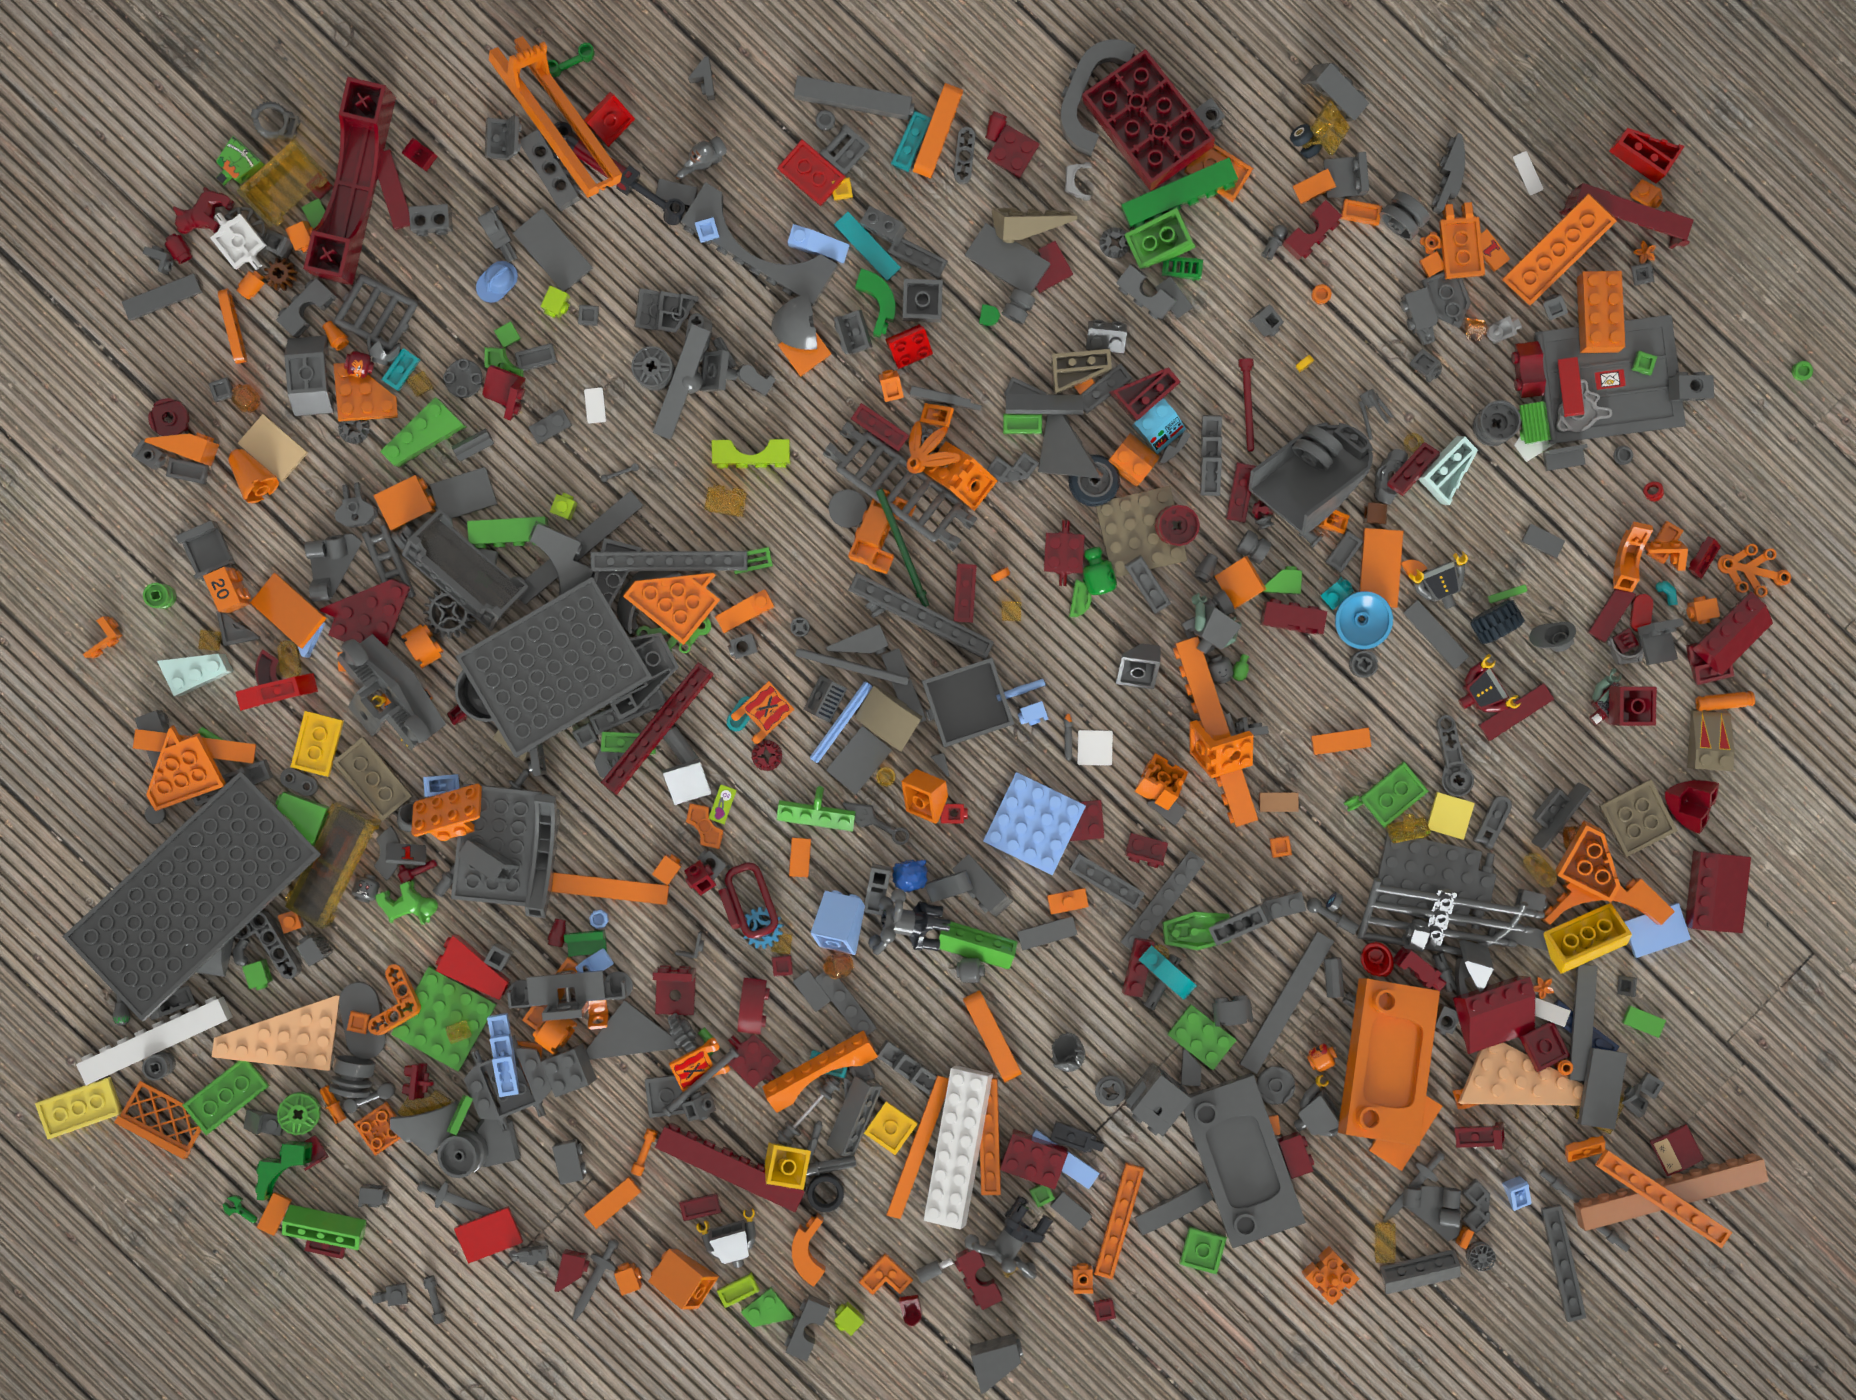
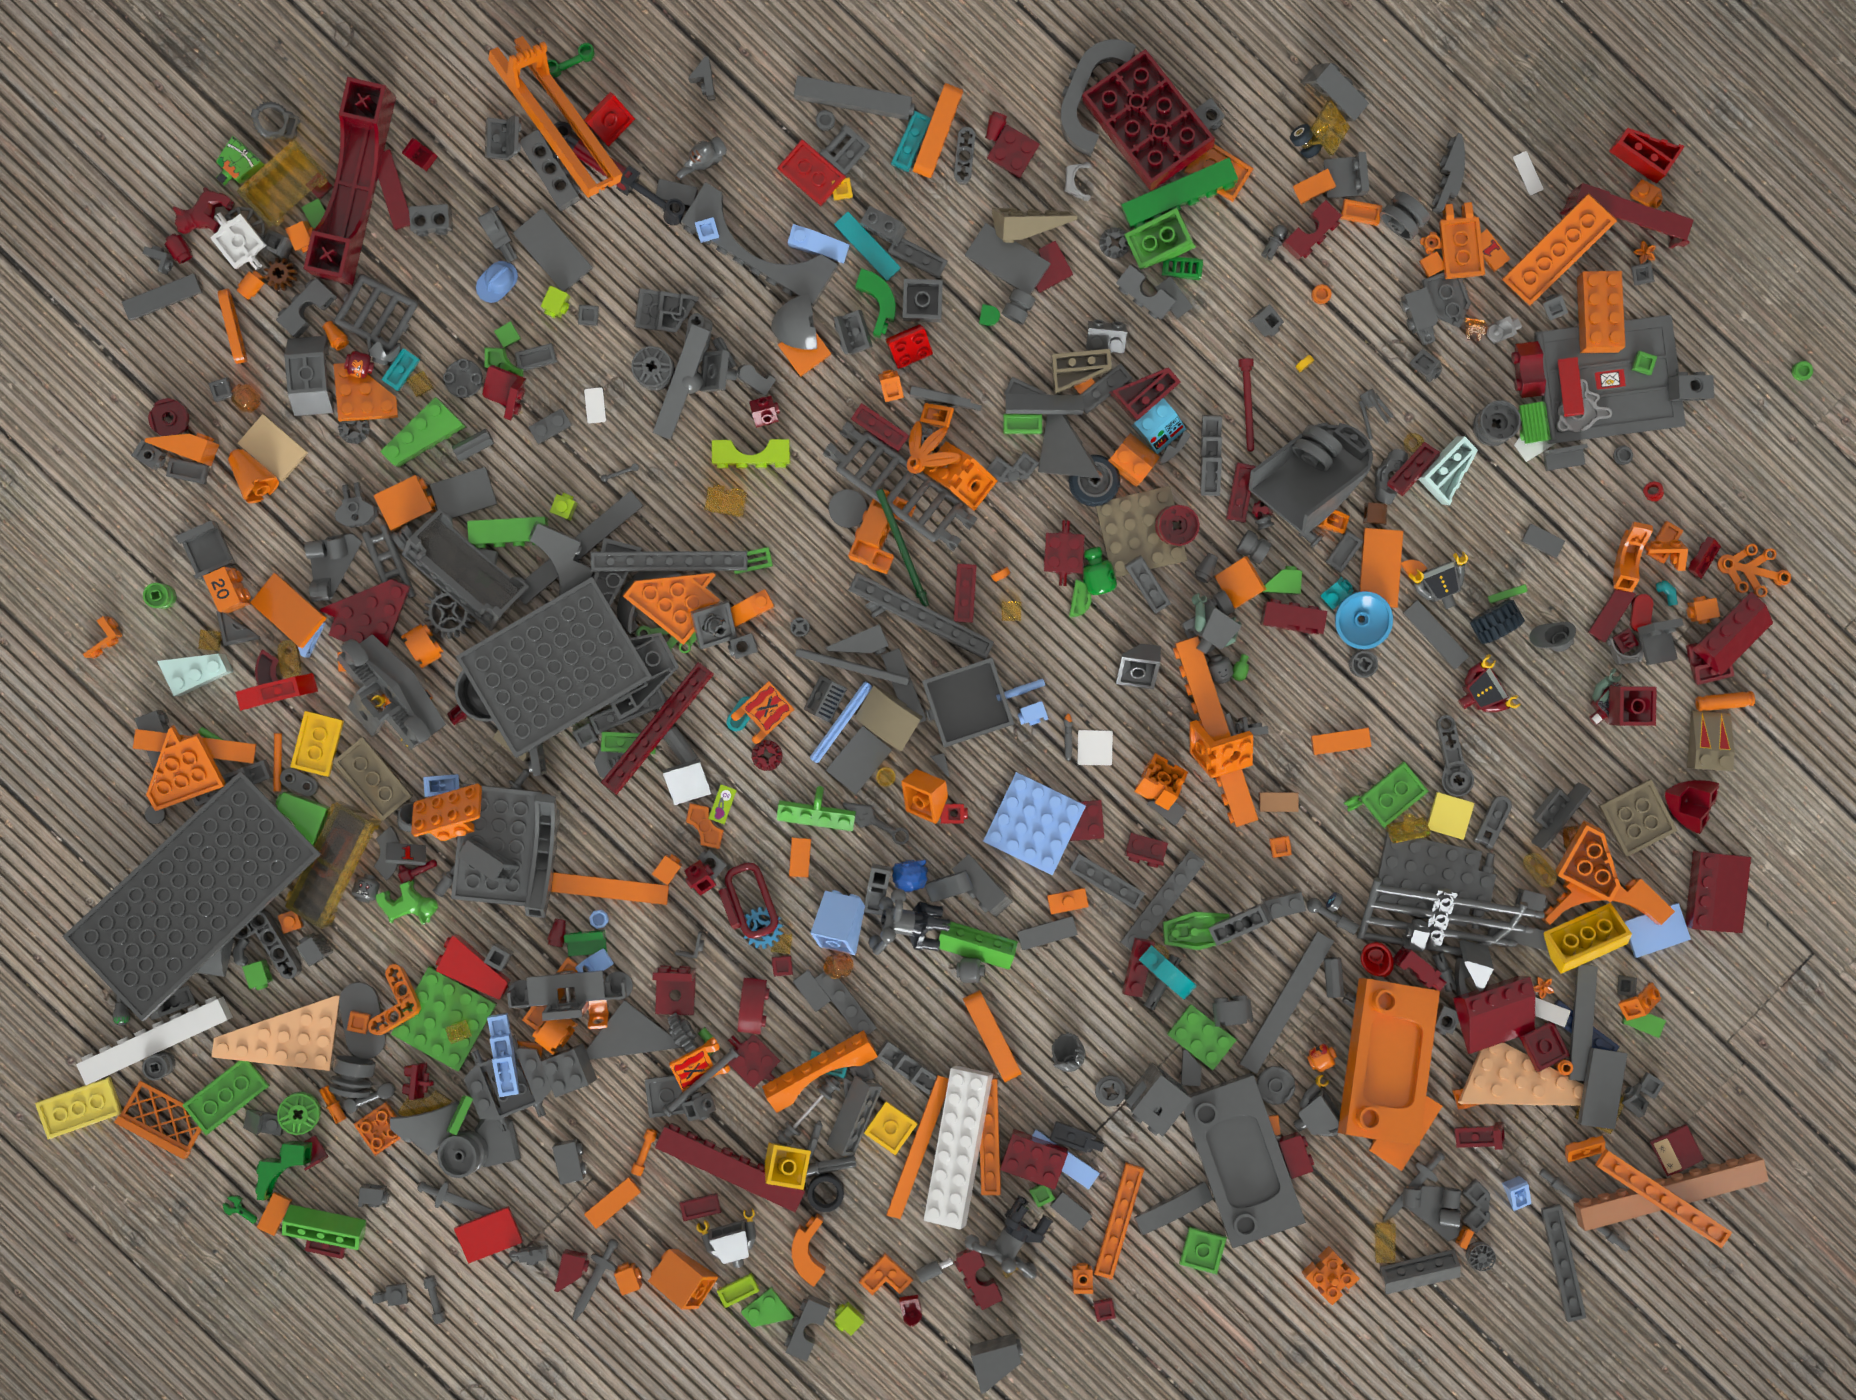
(277, 761): none -> orange piece
(723, 630): none -> dark grey plate
(764, 411): none -> dark red brick
(1508, 718): dark red tile -> none
(1641, 1004): none -> orange bracket

